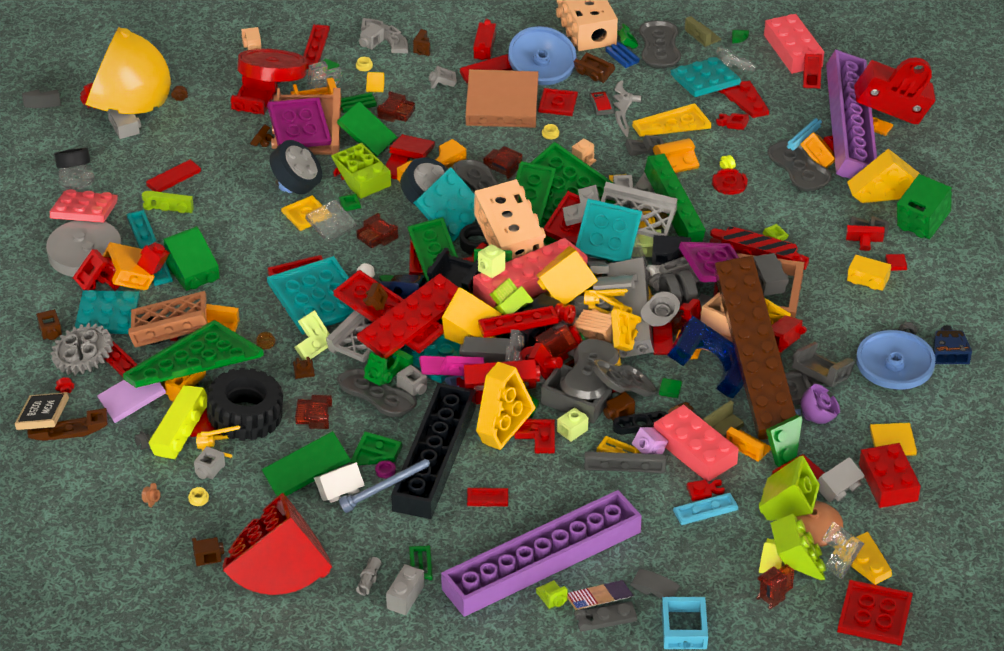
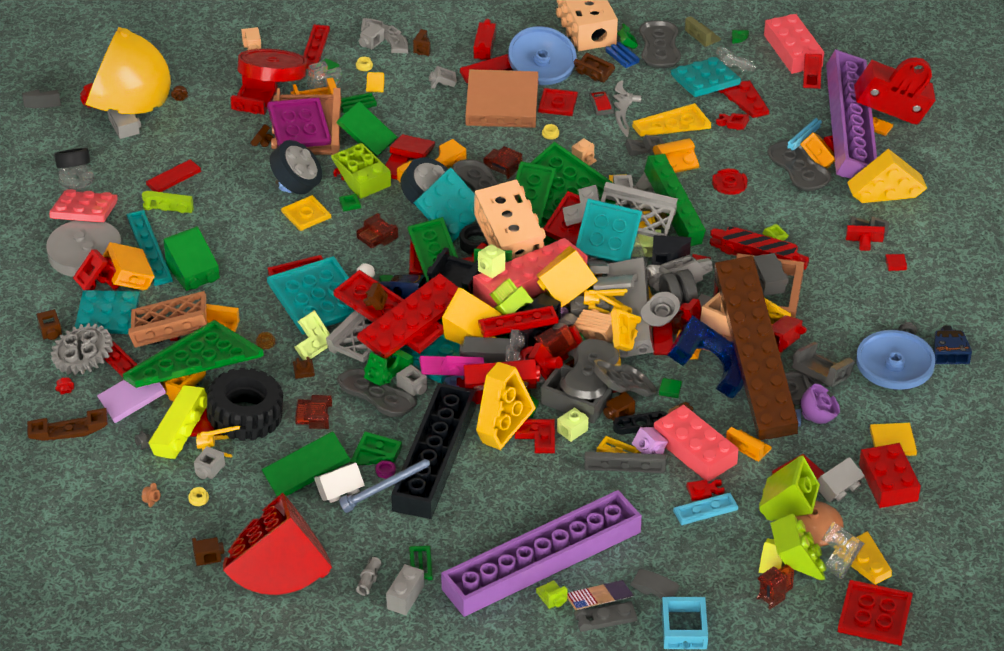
(41, 411): tile -> none
(153, 258): red brick -> none
(331, 221): clear plate -> none
(396, 108): clear red piece -> none
(487, 497): red tile -> none
(565, 313): red wheel -> none
(704, 255): magenta plate -> none
(723, 419): olive panel -> none
(727, 162): neon yellow plate -> none
(785, 439): wing -> none
(869, 272): yellow brick -> none
(929, 195): green container -> none

